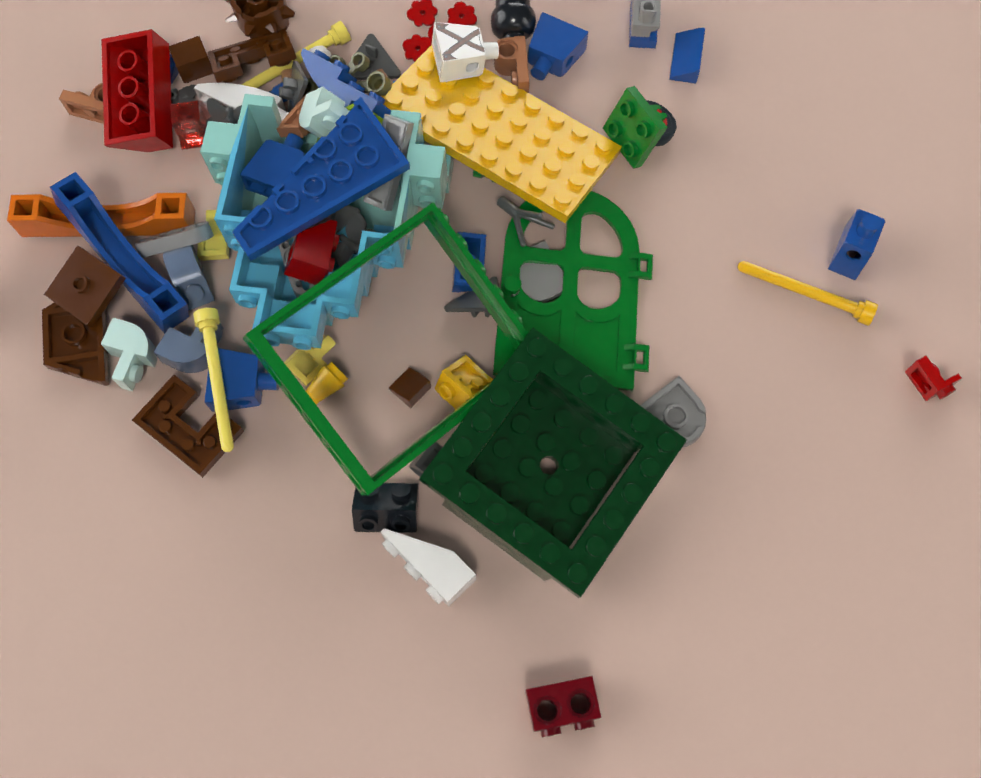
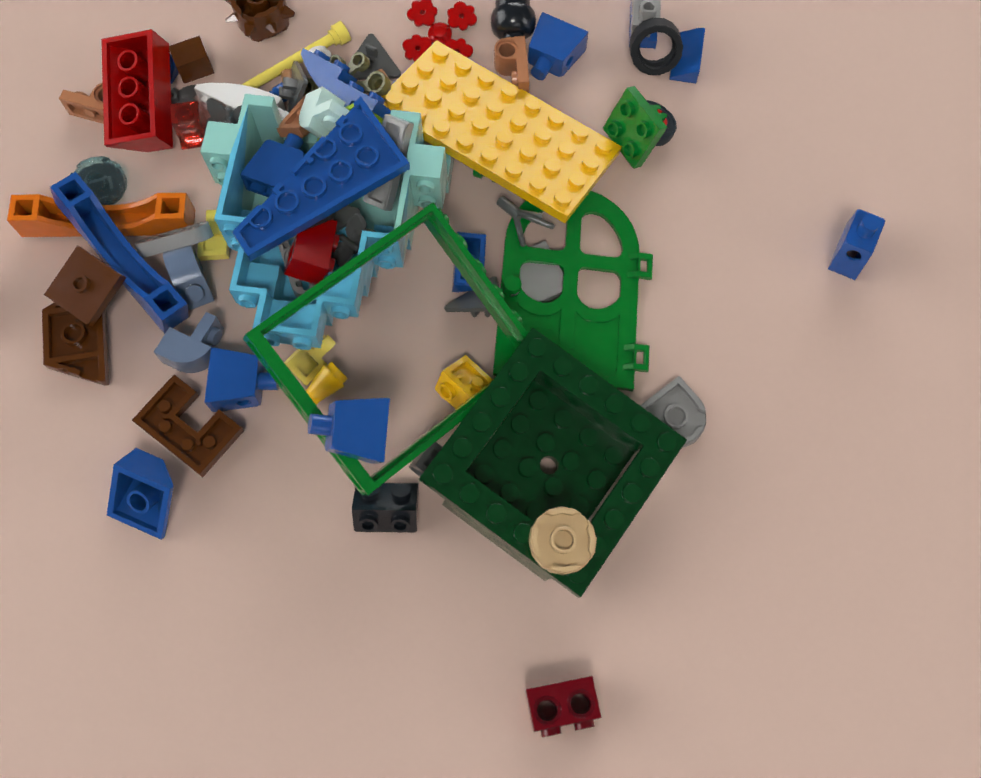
(103, 178): none -> clear light blue tile
(134, 350): light aqua brick -> none
(141, 493): none -> blue slope
(207, 321): light yellow piece -> none
(227, 60): reddish brown plate -> none
(354, 428): none -> blue torso
(410, 387): reddish brown slope -> none
(436, 565): white slope -> none
(460, 51): white torso -> none
(562, 540): none -> tan tile
(663, 65): none -> black tyre
(862, 310): yellow piece -> none
(929, 381): red bracket -> none

